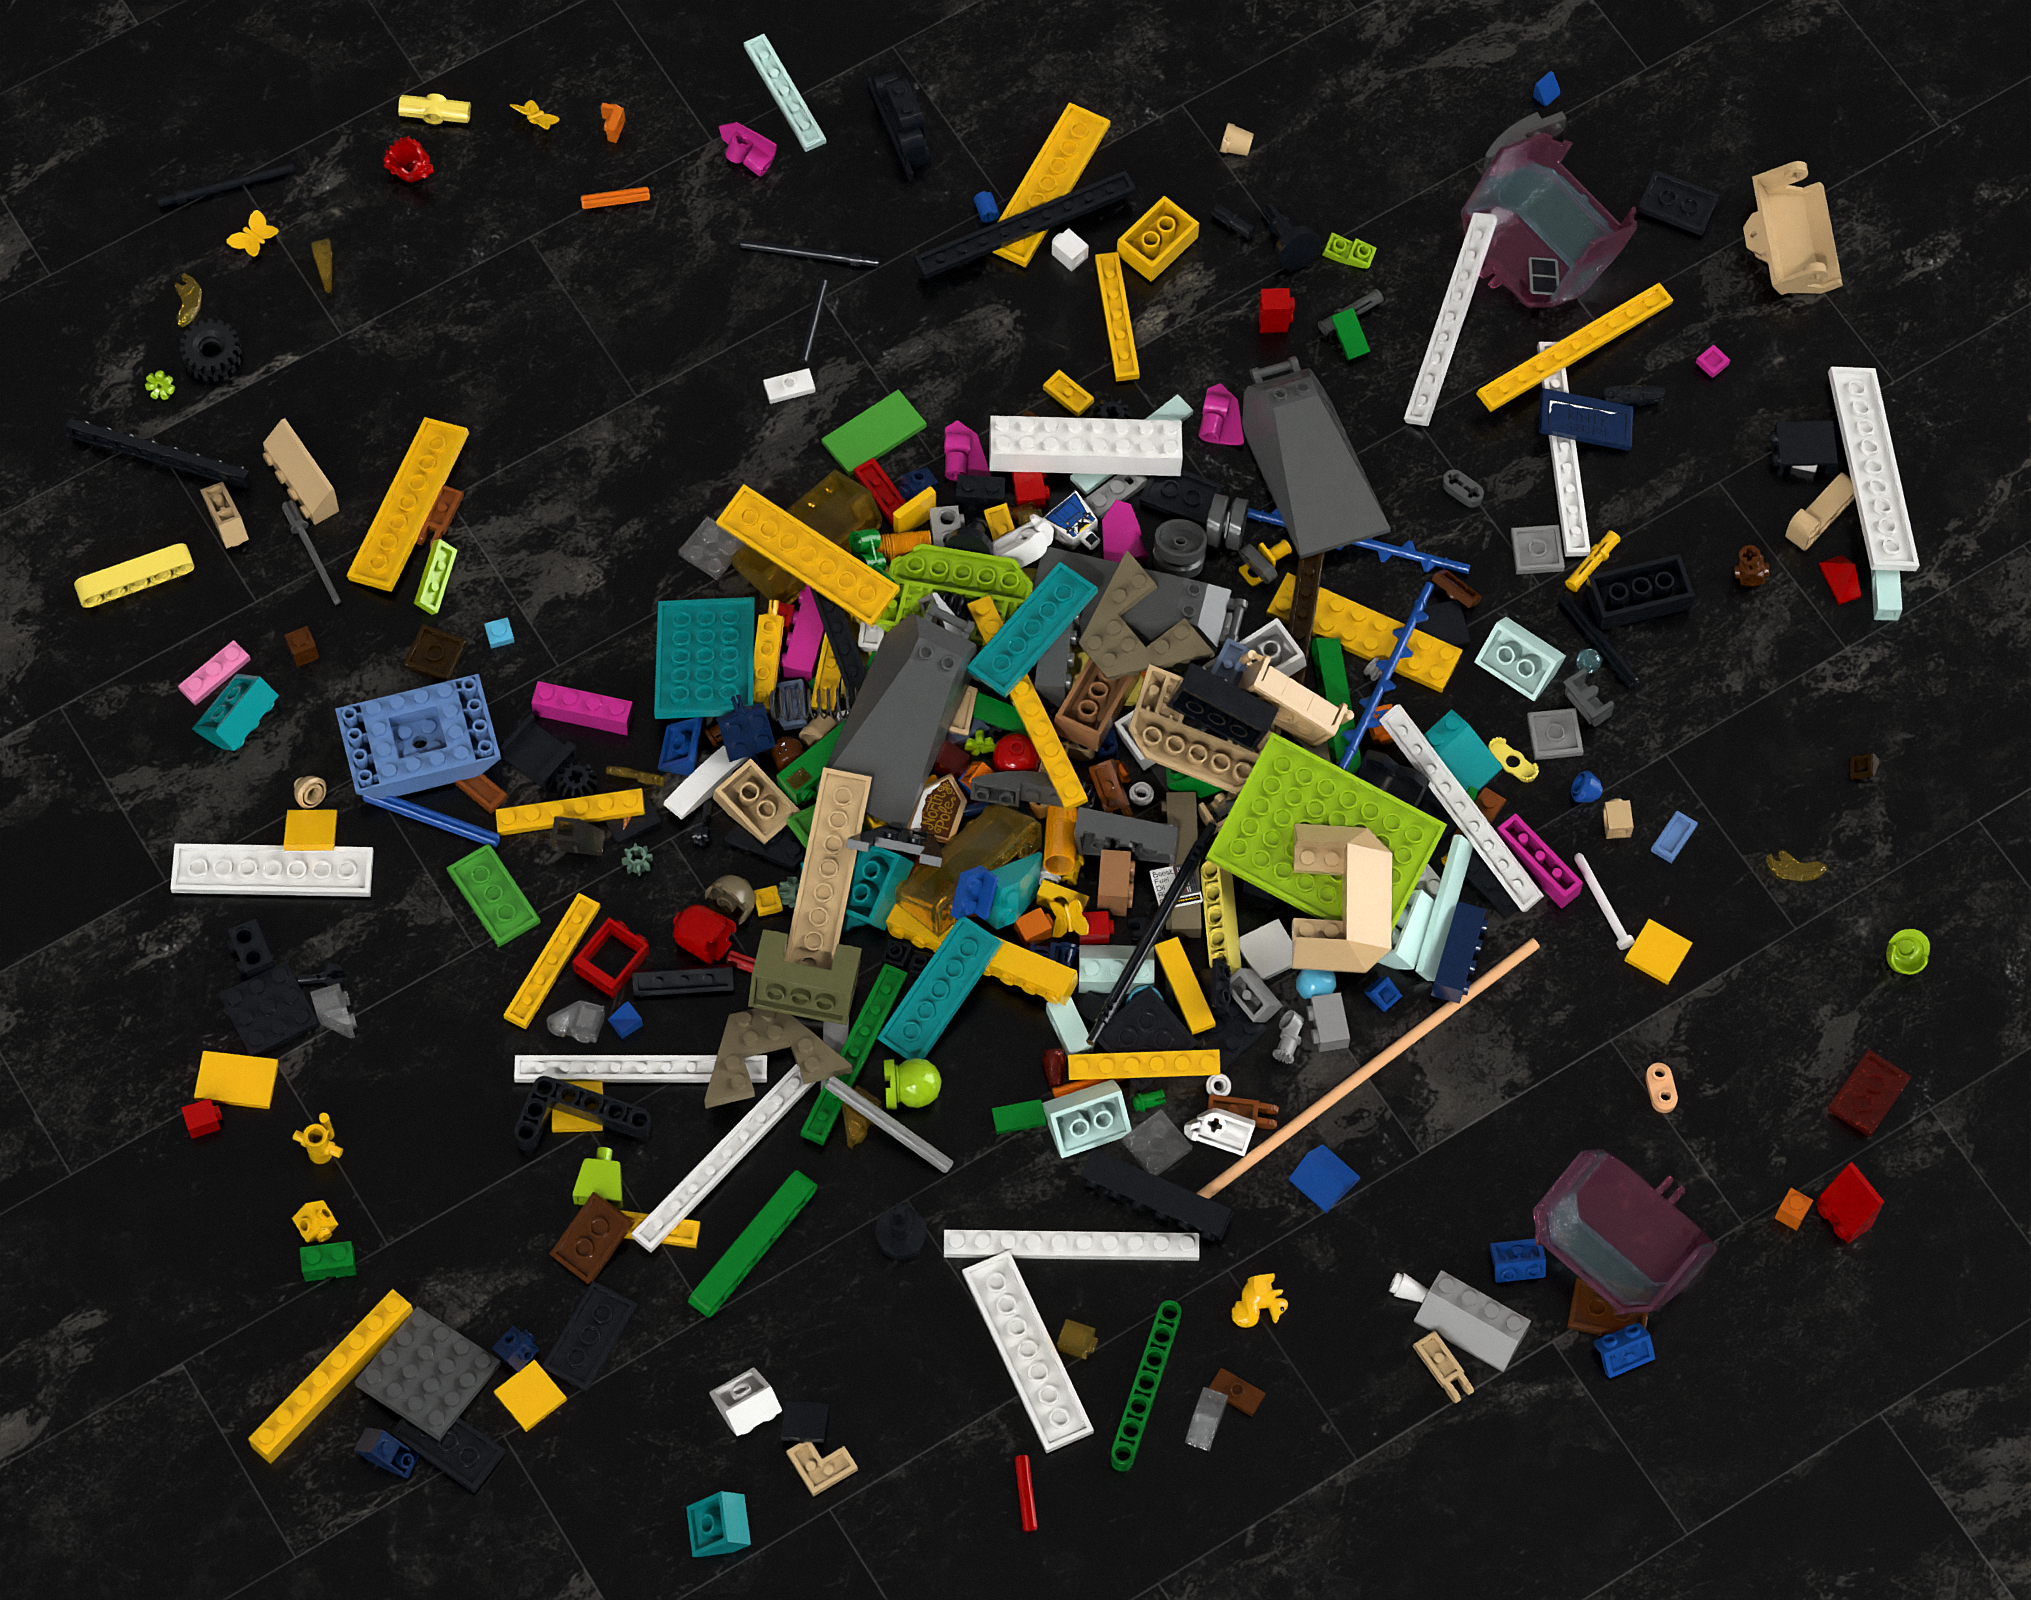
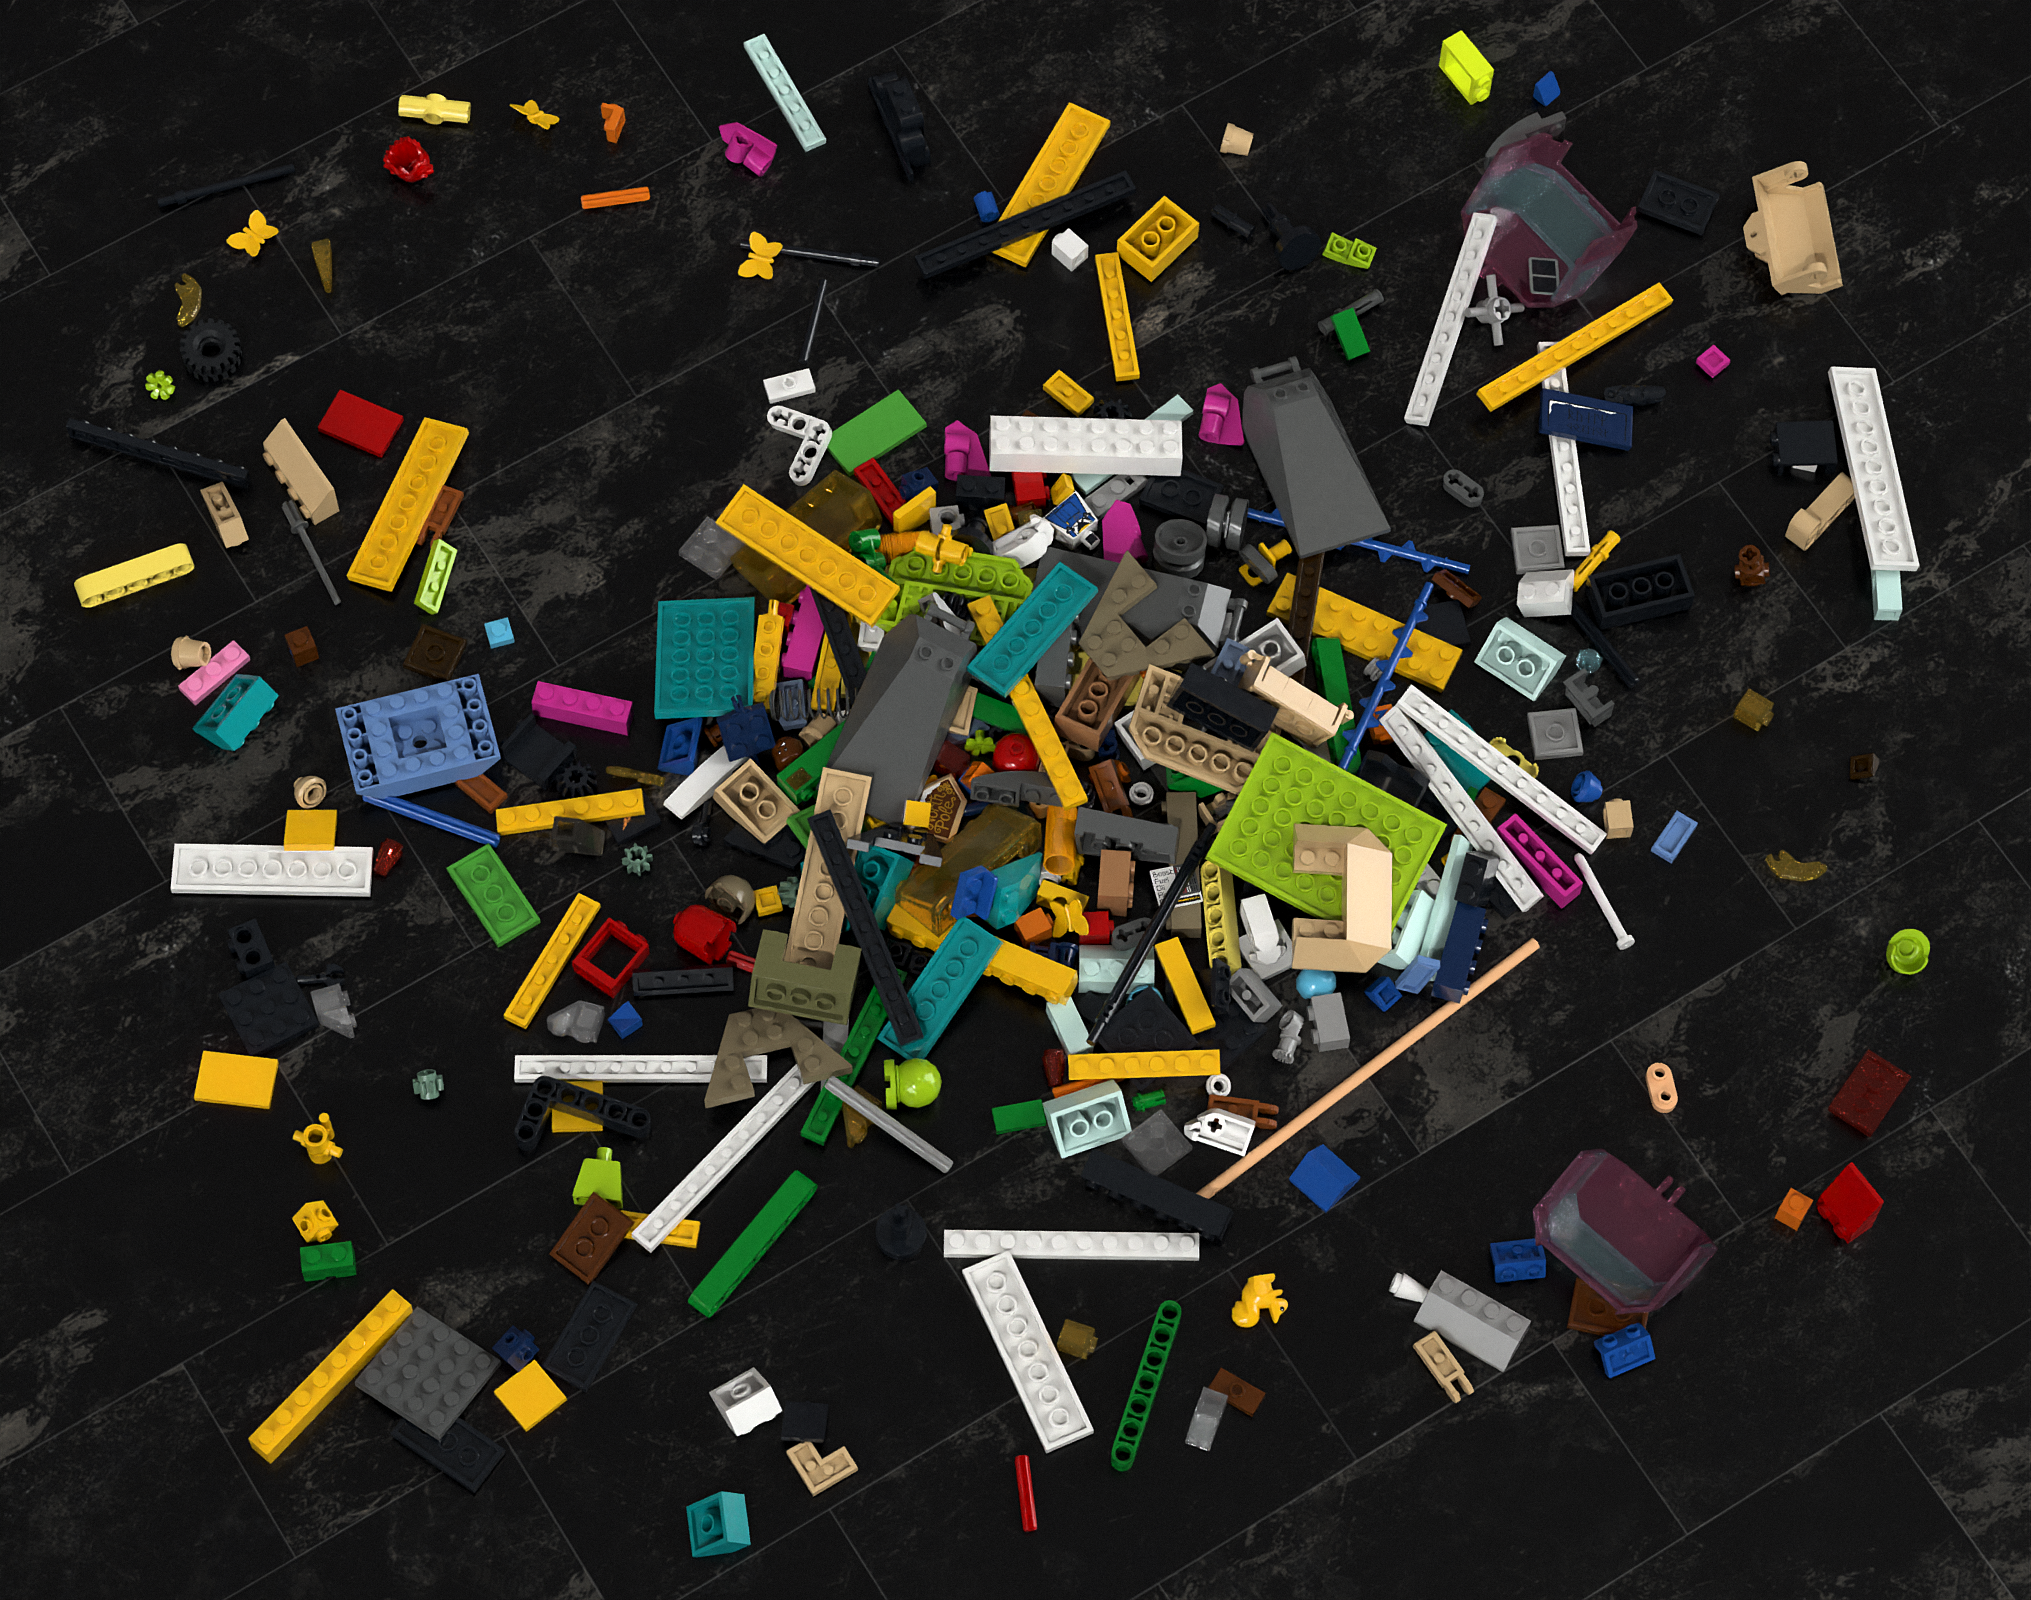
(190, 653): none -> tan piece
(202, 1118): red brick -> none
(360, 423): none -> red tile
(386, 1452): dark blue slope -> none
(387, 856): none -> clear red cone
(428, 1084): none -> sand green gear
(761, 260): none -> yellow piece
(808, 433): none -> white beam
(865, 928): none -> black plate
(917, 813): none -> yellow tile
(942, 548): none -> yellow pin
(1062, 489): none -> yellow plate
(1131, 930): none -> dark grey beam
(1261, 930): none -> white piece
(1275, 310): red brick -> none
(1417, 974): none -> medium blue tile
(1466, 67): none -> neon yellow window
(1476, 878): none -> black brick
(1494, 310): none -> light grey bar
(1501, 769): none -> white plate
(1546, 593): none -> white slope
(1658, 951): yellow tile -> none
(1754, 710): none -> clear yellow brick
(1841, 578): red slope -> none

